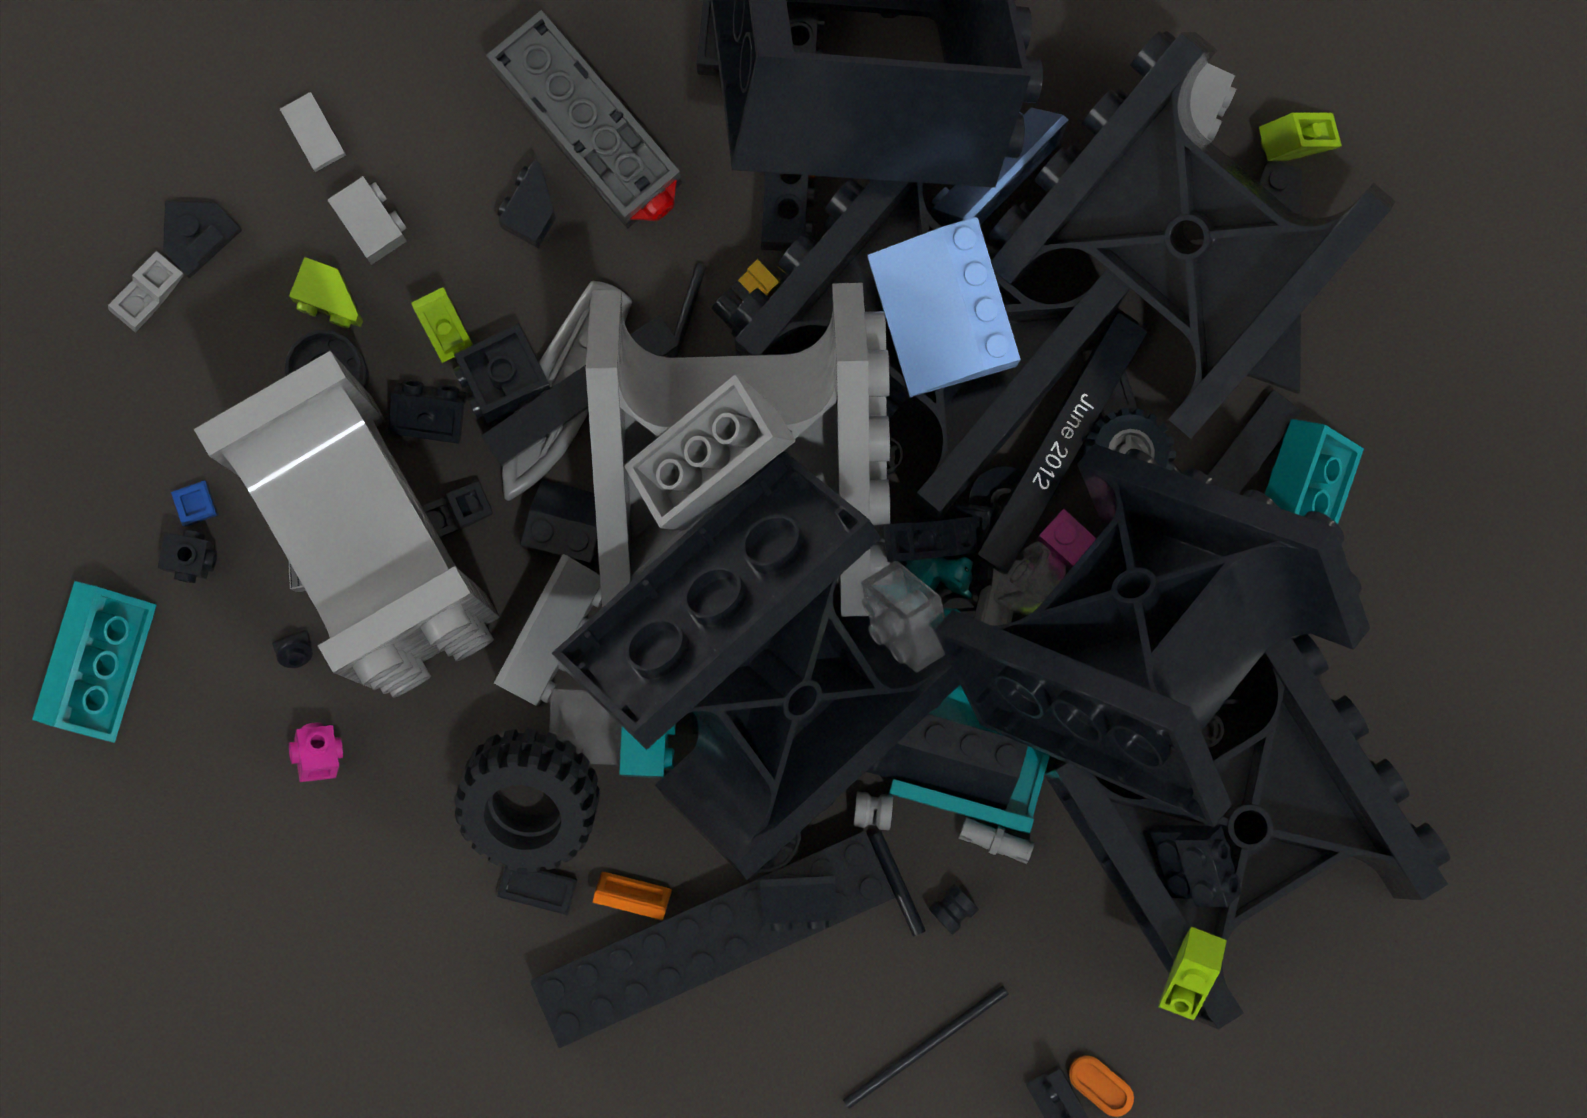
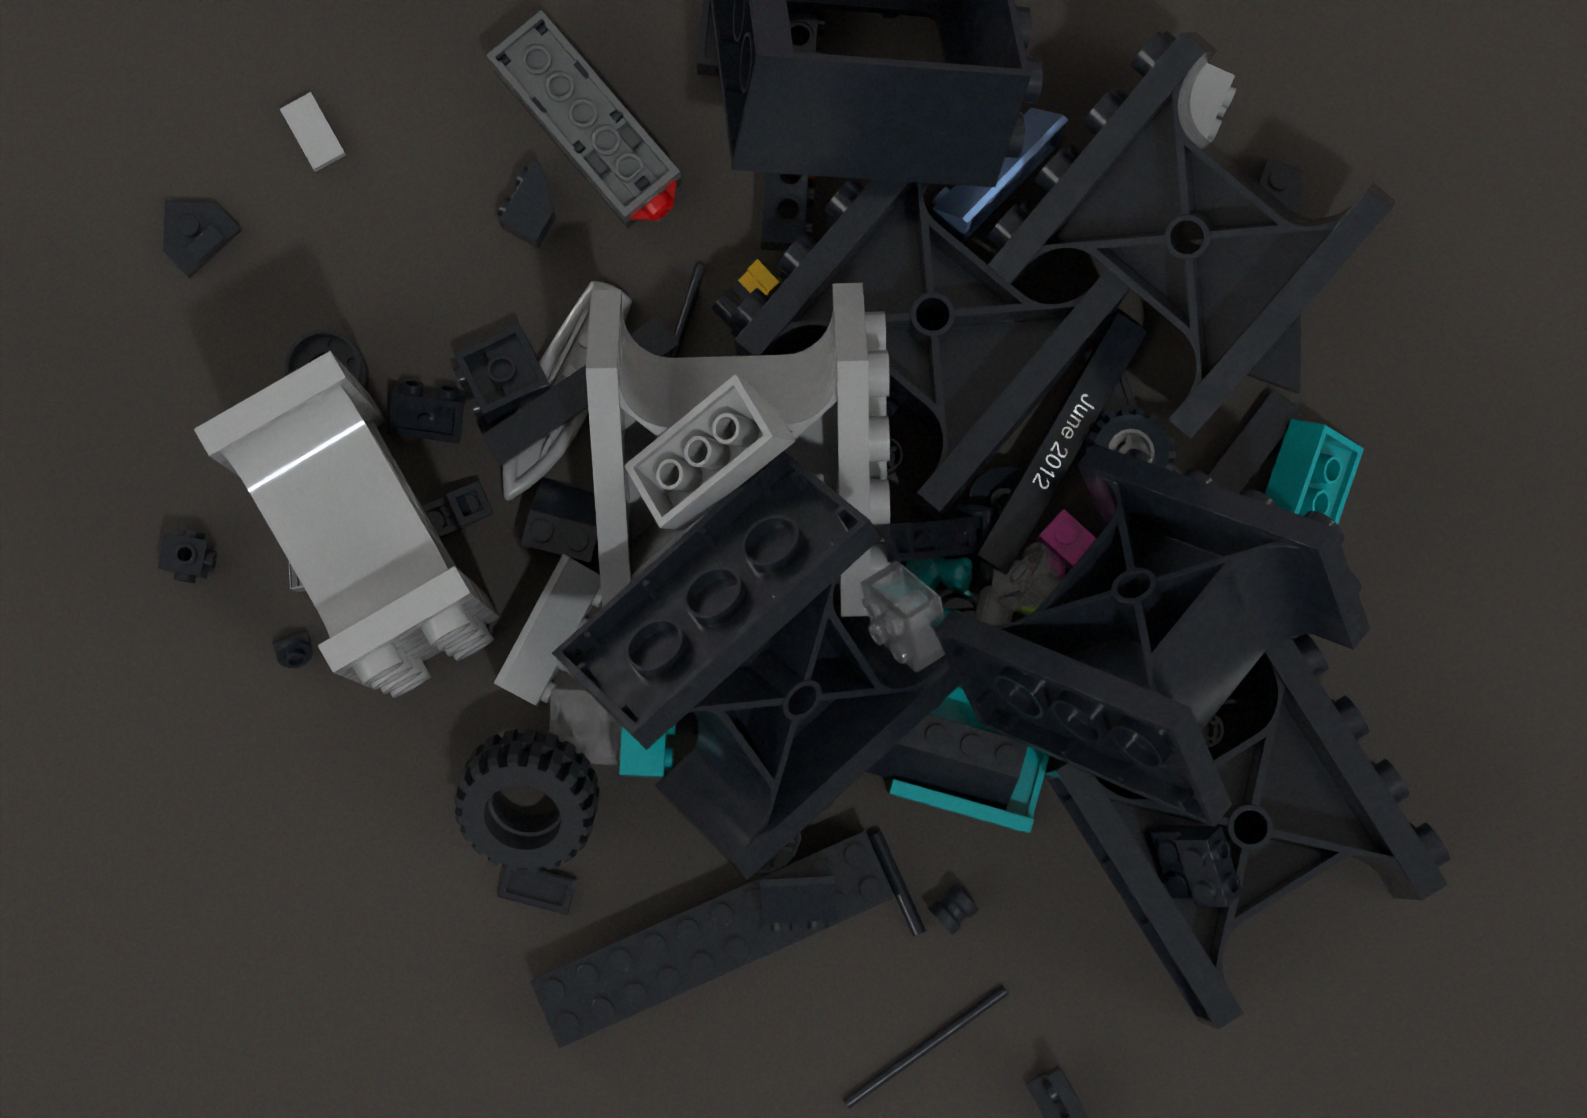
(94, 662): teal slope -> none
(146, 291): light grey slope -> none
(194, 503): blue tile -> none
(316, 752): dark pink brick -> none
(324, 291): lime slope -> none
(367, 219): light grey brick -> none
(442, 324): lime slope -> none
(632, 895): orange tile -> none
(873, 810): light grey wheel -> none
(944, 308): light blue slope -> none
(996, 840): light grey pin -> none
(1101, 1086): orange tile -> none
(1193, 973): lime slope -> none
(1299, 136): lime slope -> none

